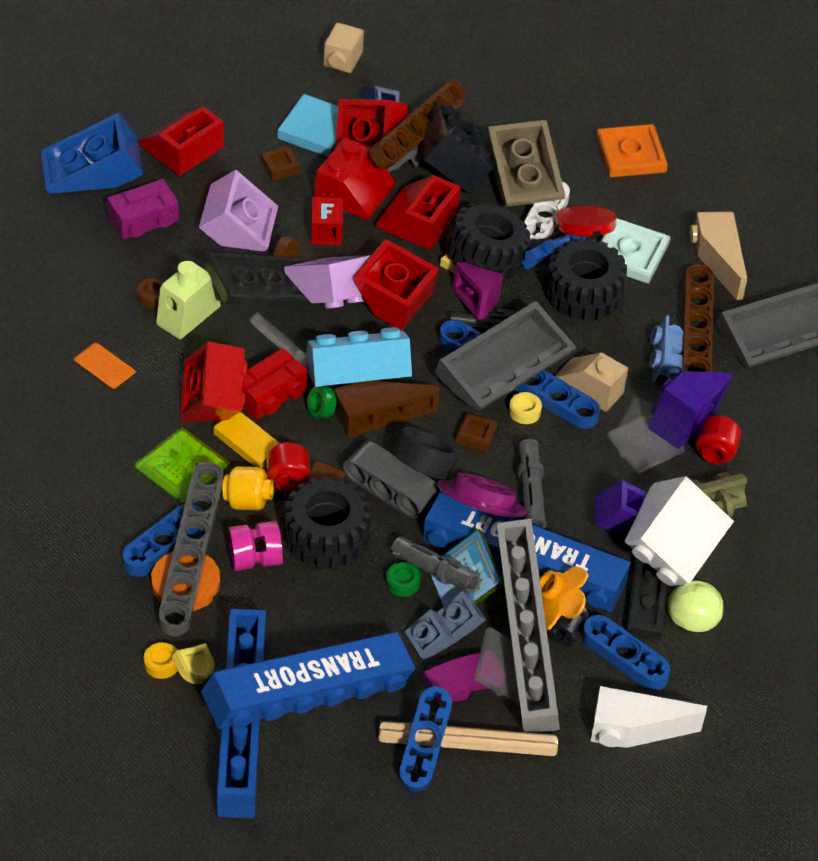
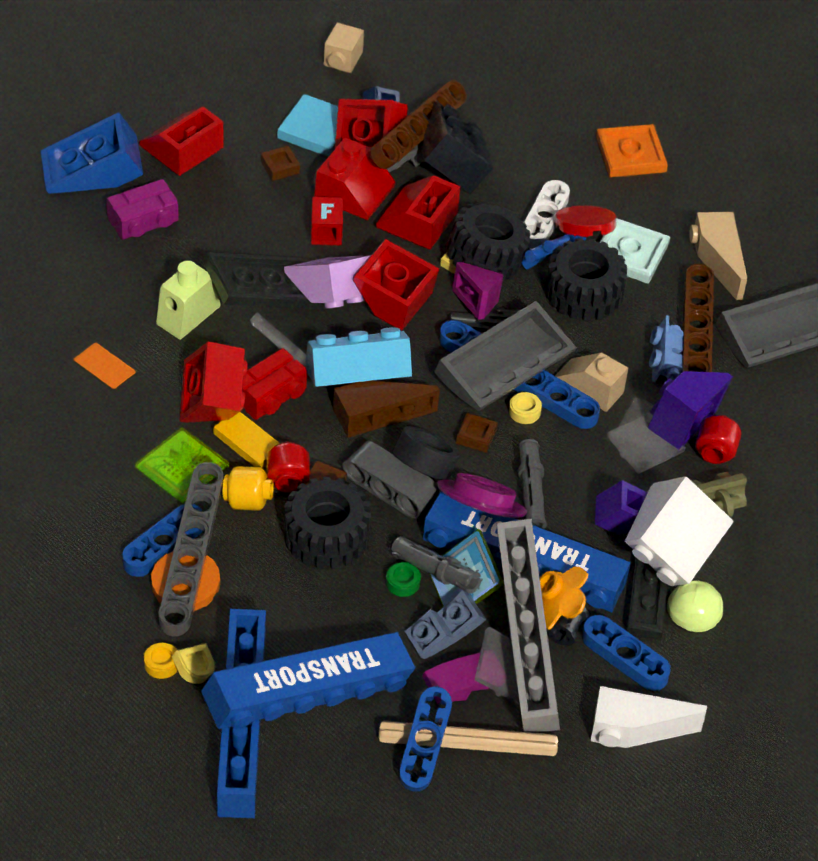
(148, 292): reddish brown tile -> none
(238, 214): lavender slope -> none
(243, 550): dark pink wheel -> none
(287, 247): reddish brown tile -> none
(321, 402): green tile -> none
(524, 163): dark tan slope -> none

